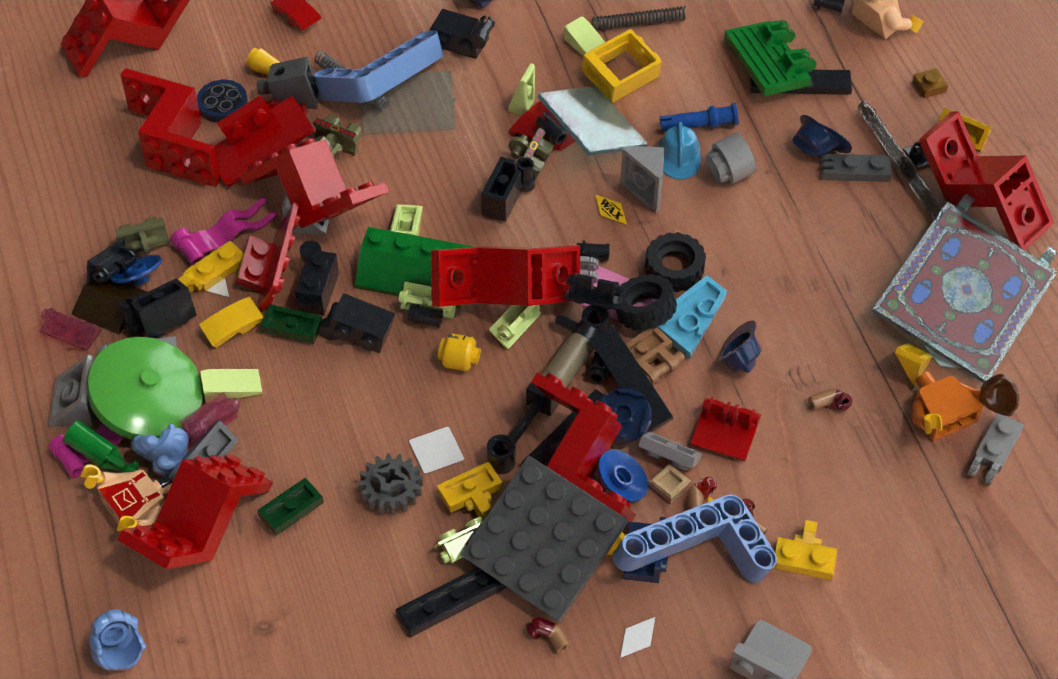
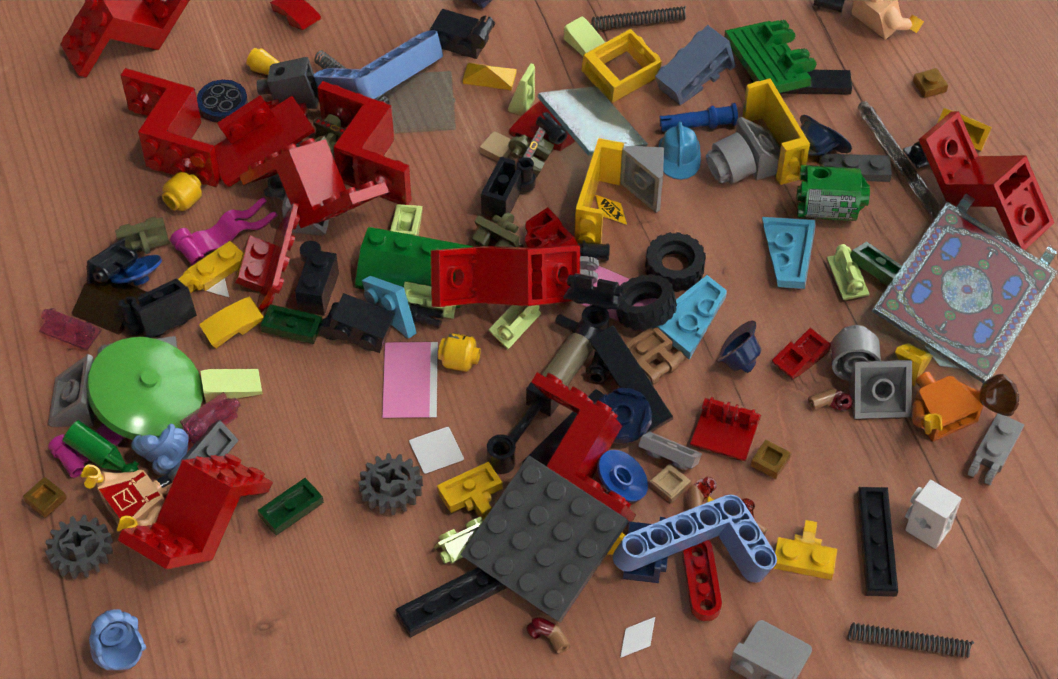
(44, 497): none -> pearl gold plate
(79, 546): none -> dark grey gear
(181, 191): none -> yellow head
(275, 188): none -> dark grey plate
(365, 141): none -> red bracket
(392, 299): none -> medium azure wing
(410, 380): none -> bright pink sticker
(487, 230): none -> olive hips
(489, 76): none -> yellow slope
(495, 146): none -> tan tile
(547, 231): none -> red slope
(604, 167): none -> yellow panel
(695, 65): none -> sand blue wedge
(702, 593): none -> red plate
(762, 145): none -> light grey slope
(765, 102): none -> yellow panel
(770, 459): none -> pearl gold plate
(789, 249): none -> medium azure wing
(802, 354): none -> red slope
(831, 193): none -> green cylinder
(847, 274): none -> yellowish green hinge
(853, 345): none -> light grey piece
(875, 262): none -> dark green plate
(877, 541): none -> black tile
(881, 389): none -> light grey slope
(897, 634): none -> dark grey piece
(932, 513): none -> white brick

